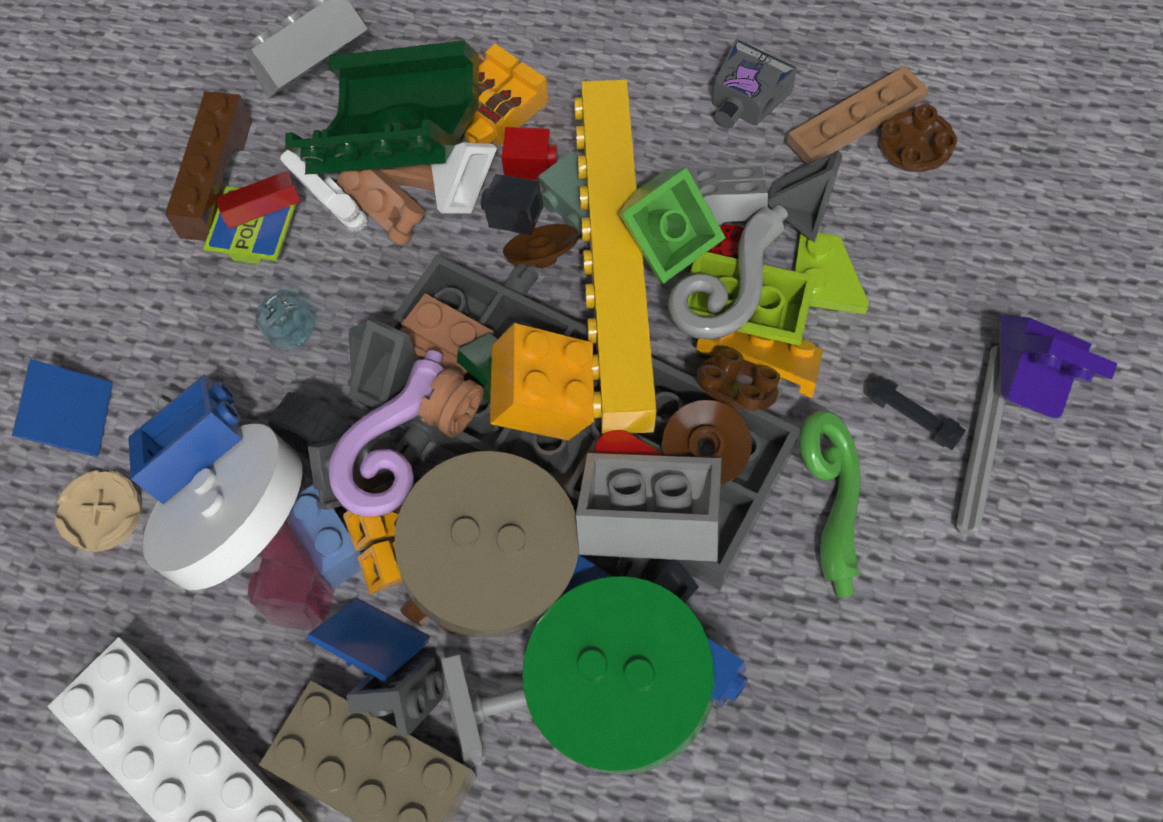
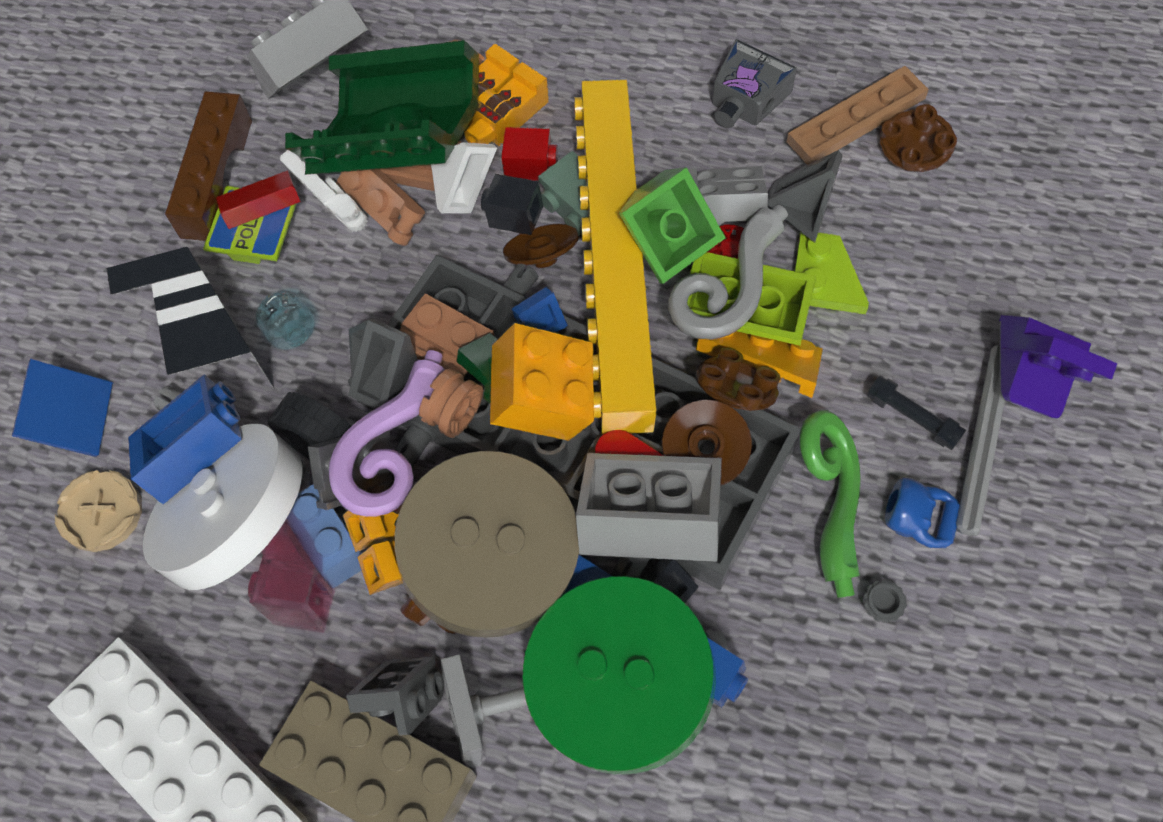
(188, 310): none -> black sticker
(368, 639): blue piece -> none
(541, 312): none -> blue tile
(884, 601): none -> dark grey piece
(911, 511): none -> blue piece

